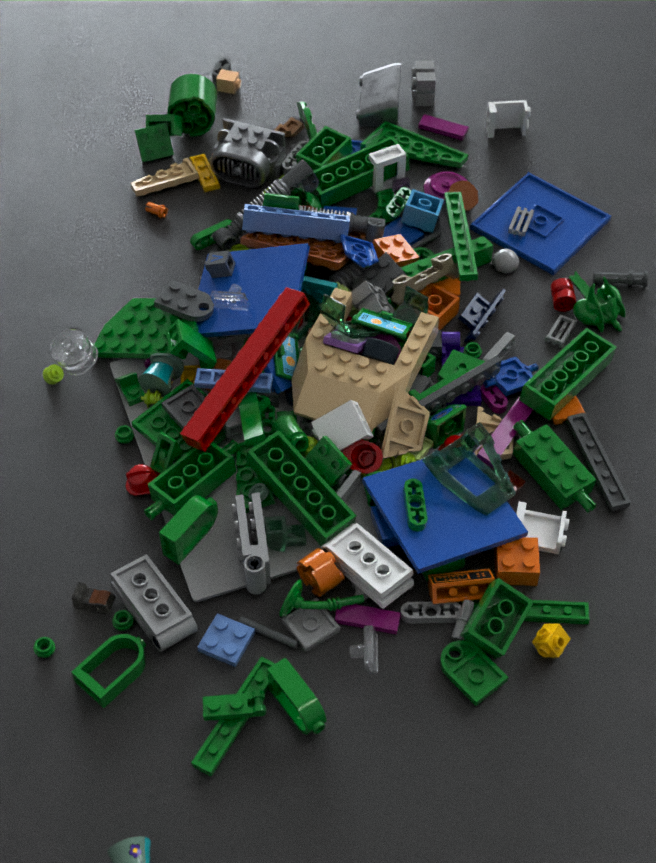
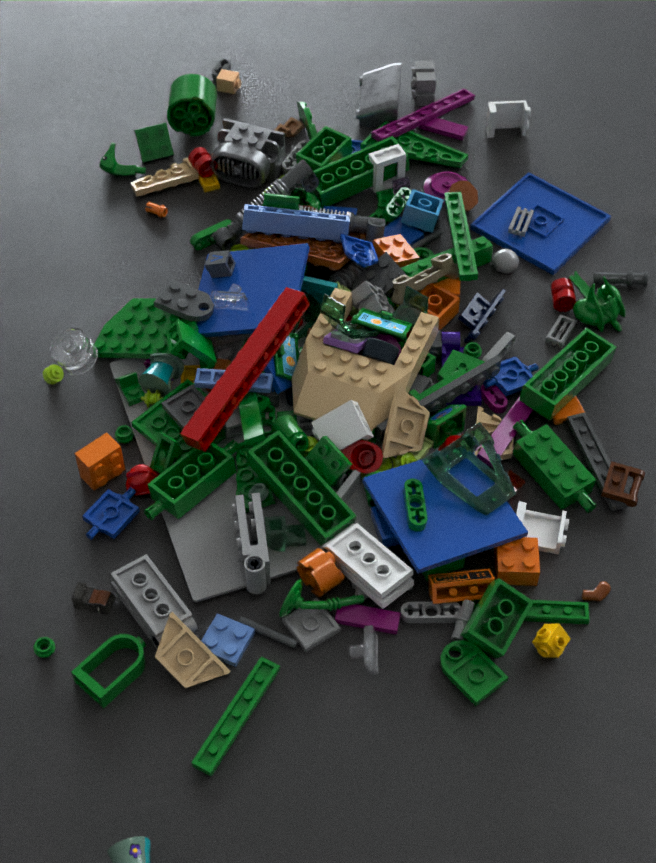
(100, 461): none -> orange brick
(111, 166): none -> green animal
(111, 513): none -> blue plate
(122, 615): green plate -> none
(173, 121): green panel -> none
(187, 655): none -> tan wing
(188, 528): green window -> none
(200, 160): none -> red wheel
(234, 706): green plate -> none
(296, 698): green window -> none
(423, 115): none -> magenta tile
(598, 593): none -> dark orange arm
(616, 482): none -> reddish brown plate

